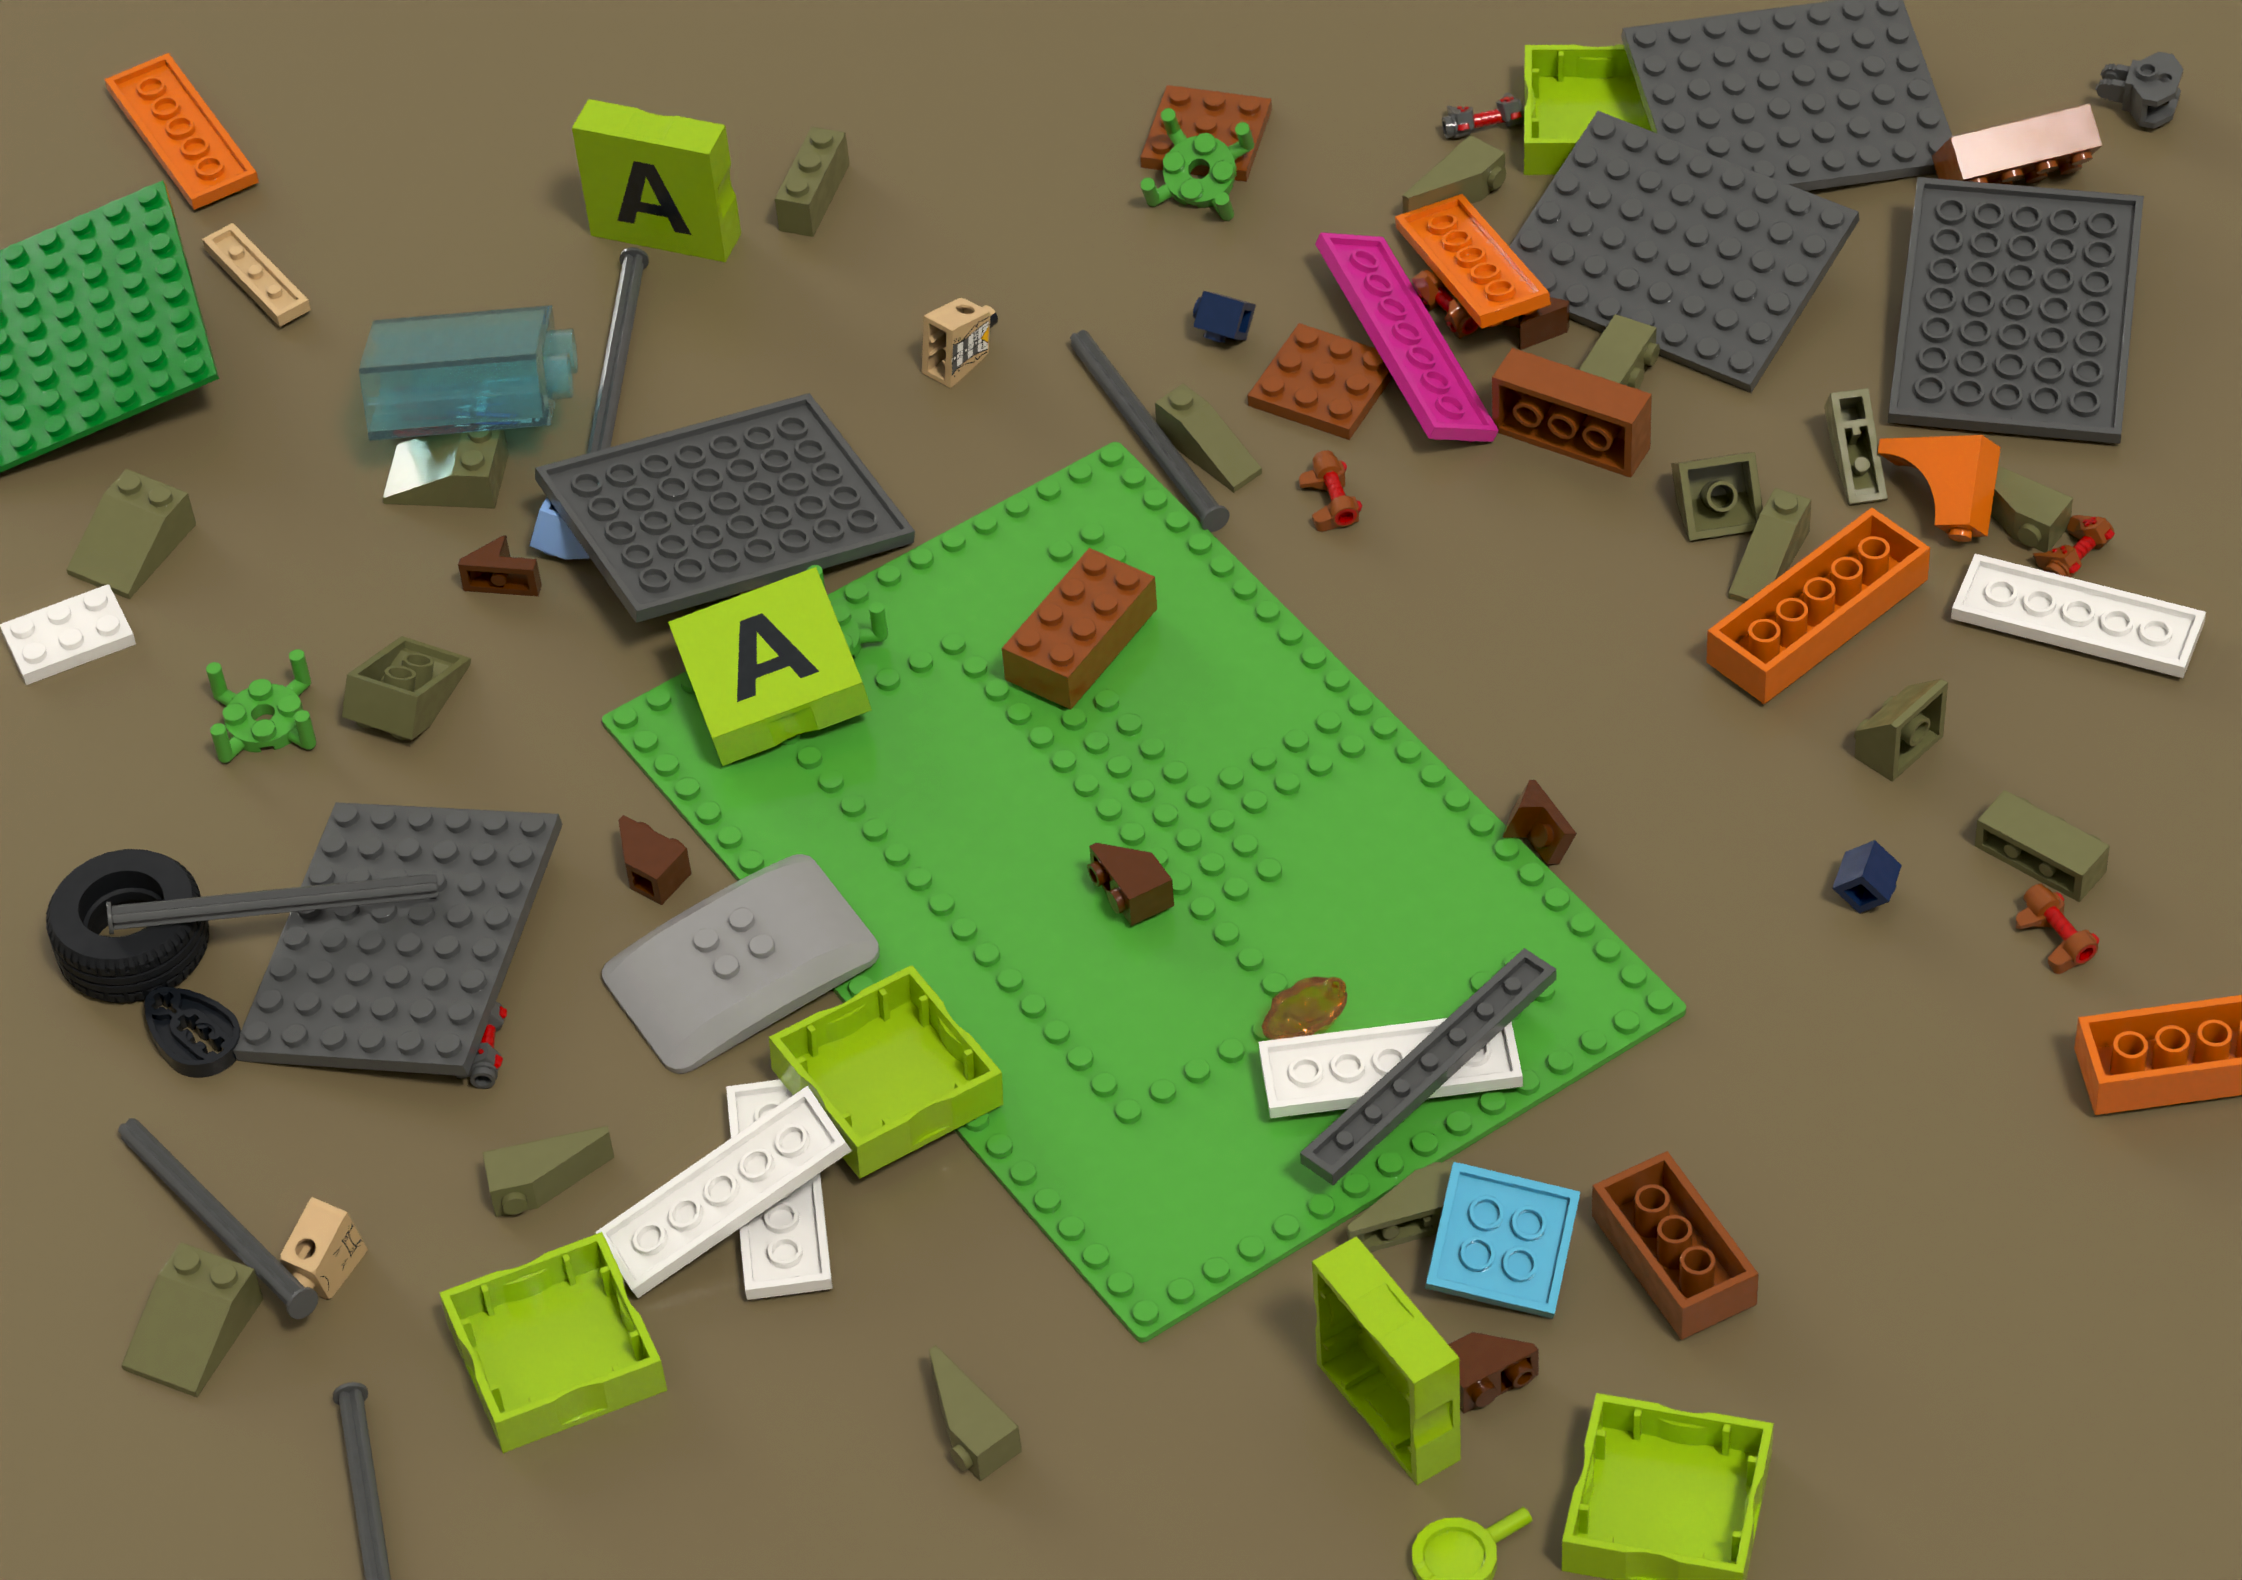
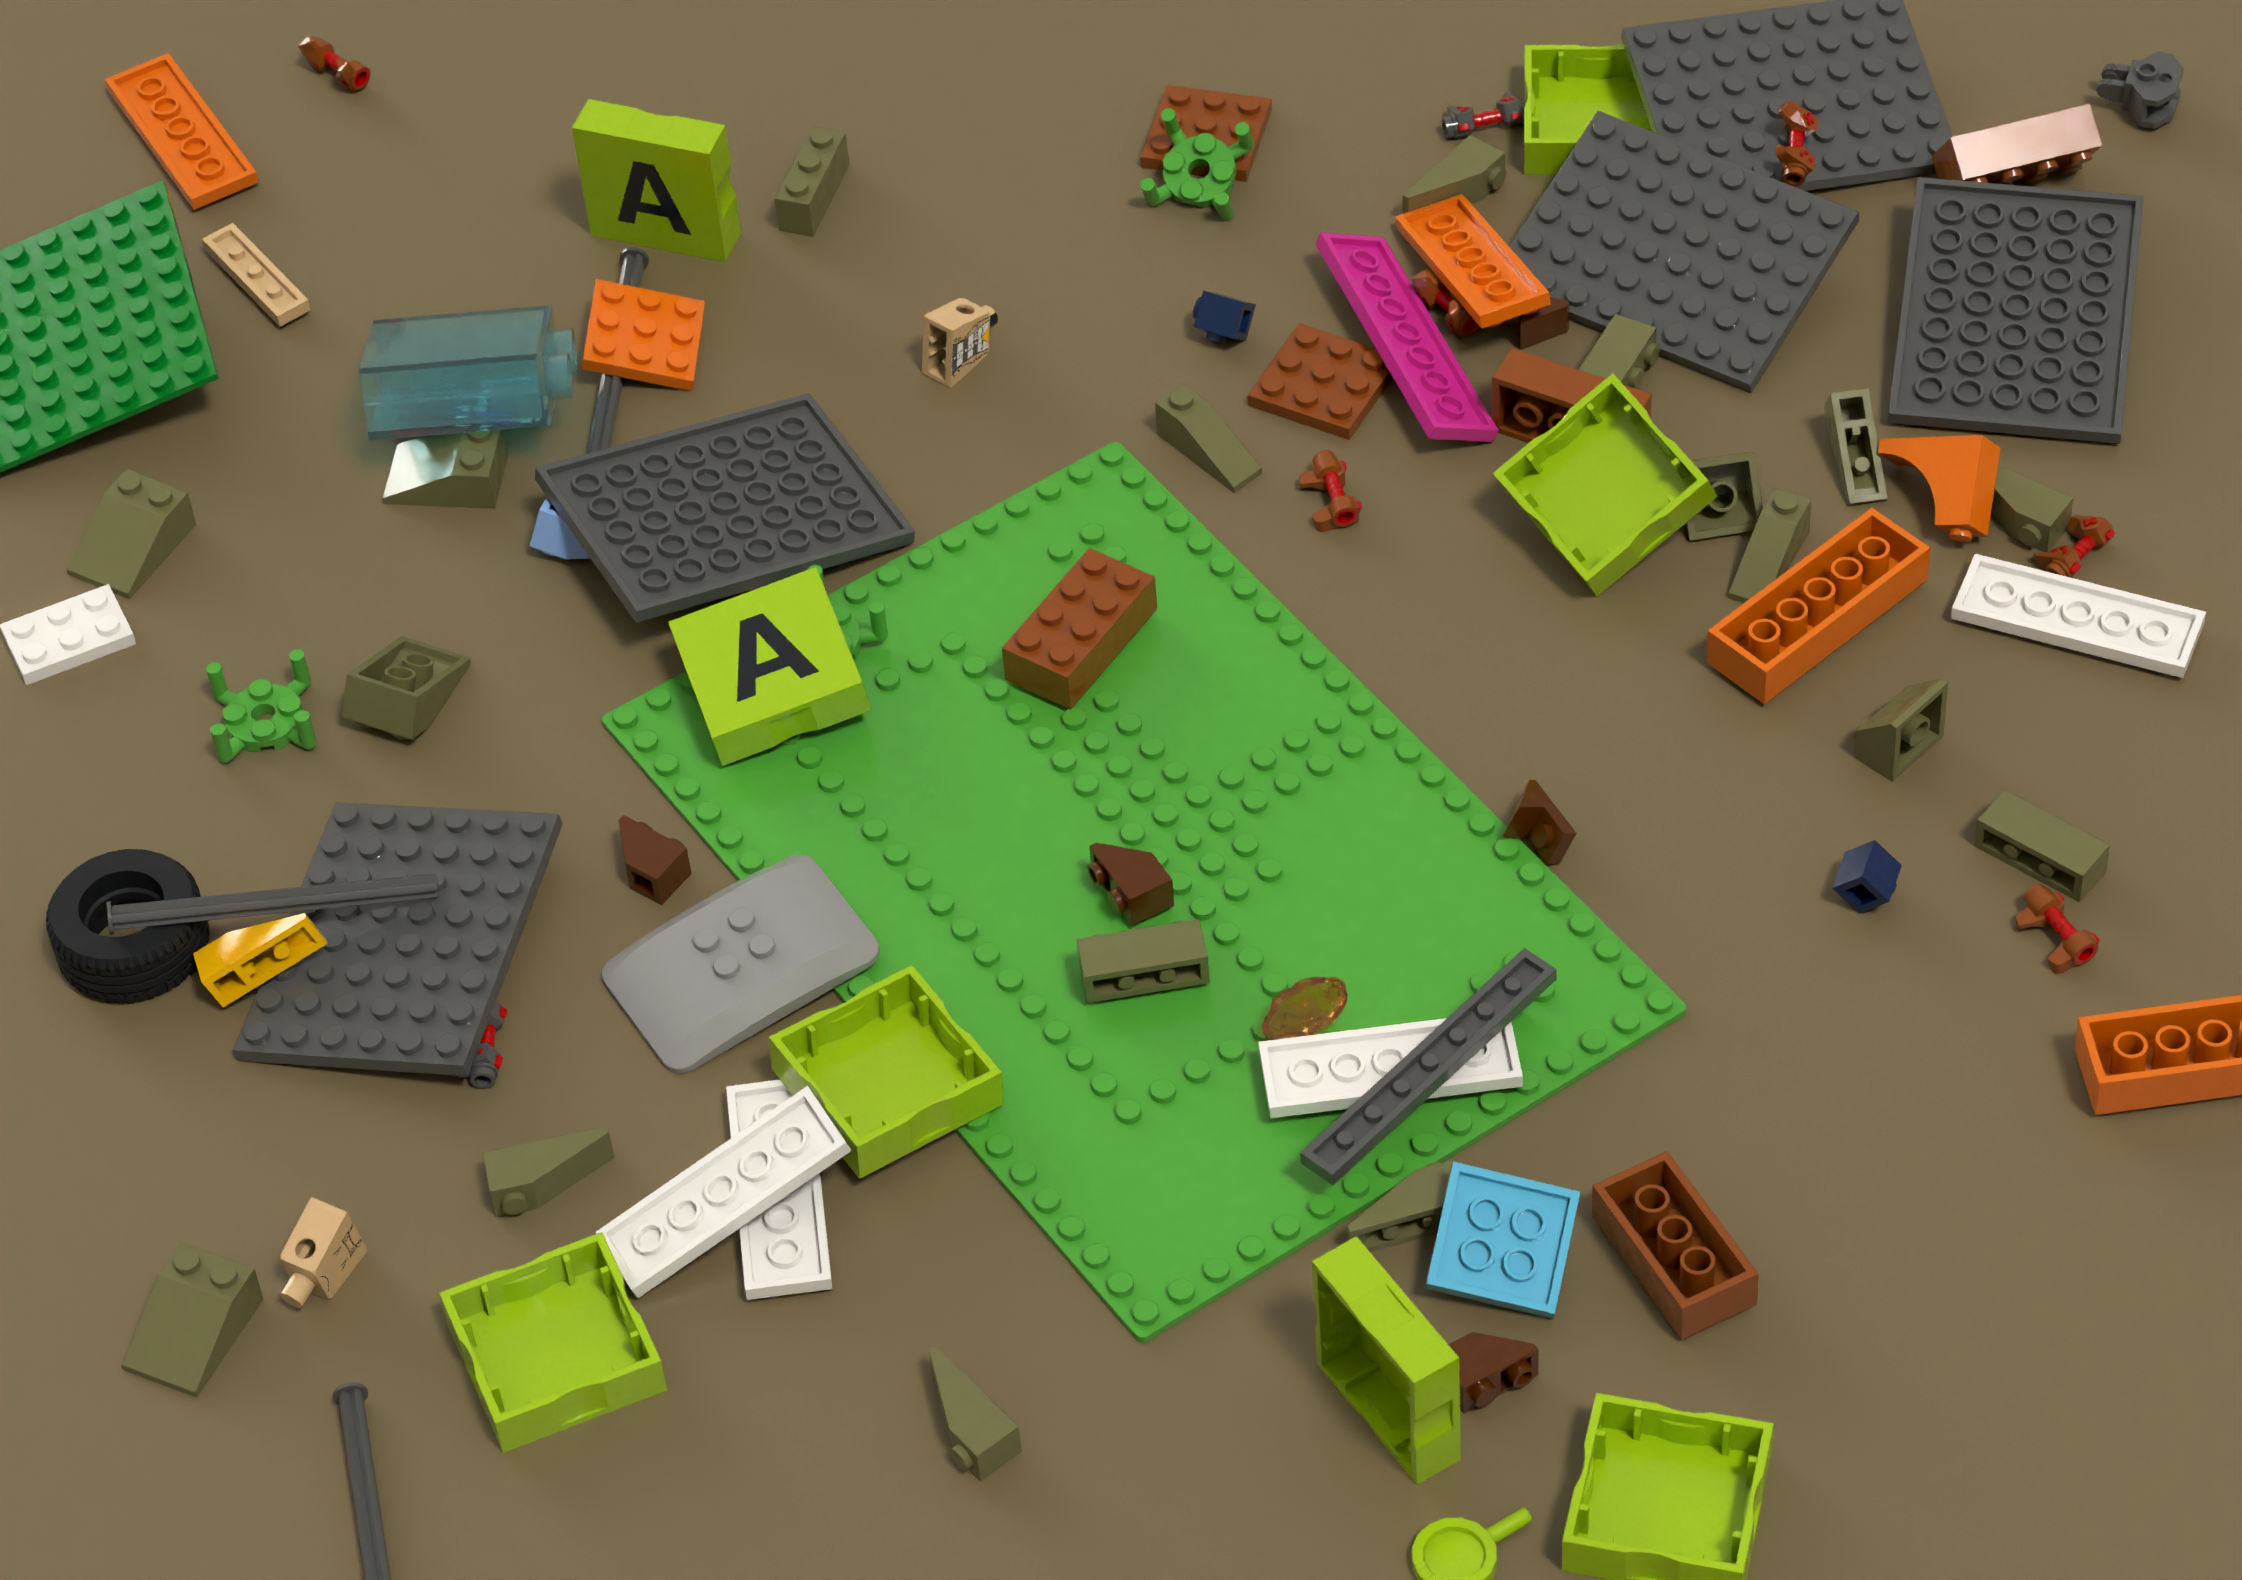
(178, 1045): black piece -> none
(255, 955): none -> yellow slope
(299, 1300): dark grey axle -> none
(321, 55): none -> dark orange piece
(495, 571): reddish brown slope -> none
(643, 335): none -> orange plate
(1143, 960): none -> olive brick
(1211, 514): dark grey axle -> none
(1605, 485): none -> lime tile
(1796, 159): none -> dark orange piece

